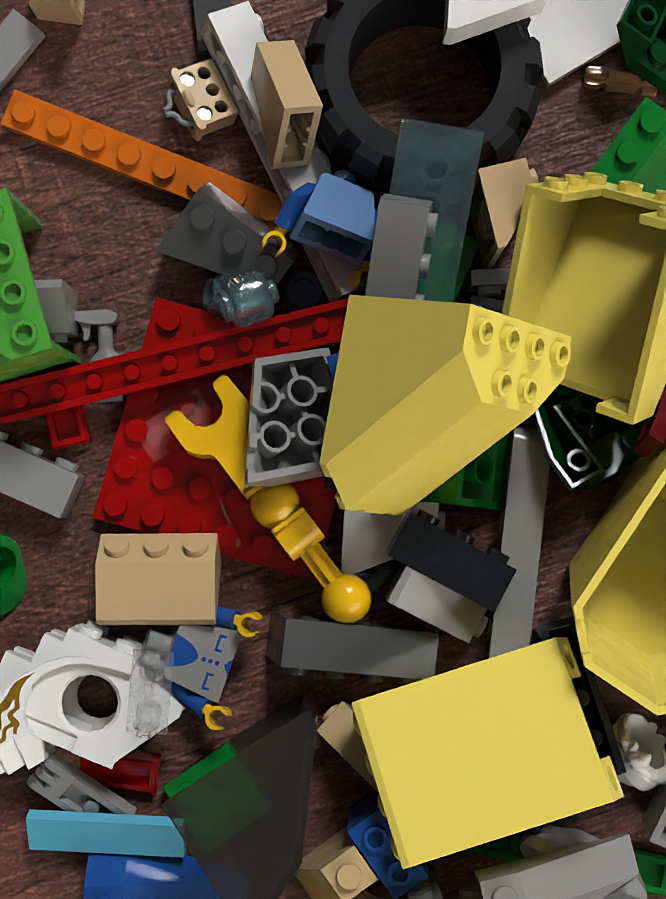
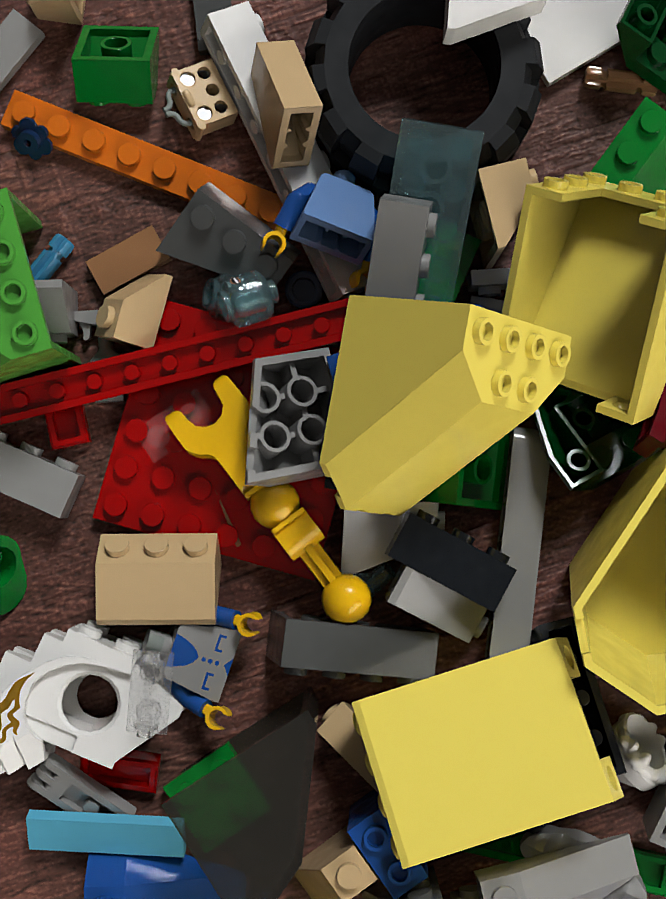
(31, 139): none -> dark blue plant
(49, 260): none -> dark azure axle
(116, 65): none -> green slope
(127, 261): none -> medium nougat tile
(134, 312): none -> tan slope

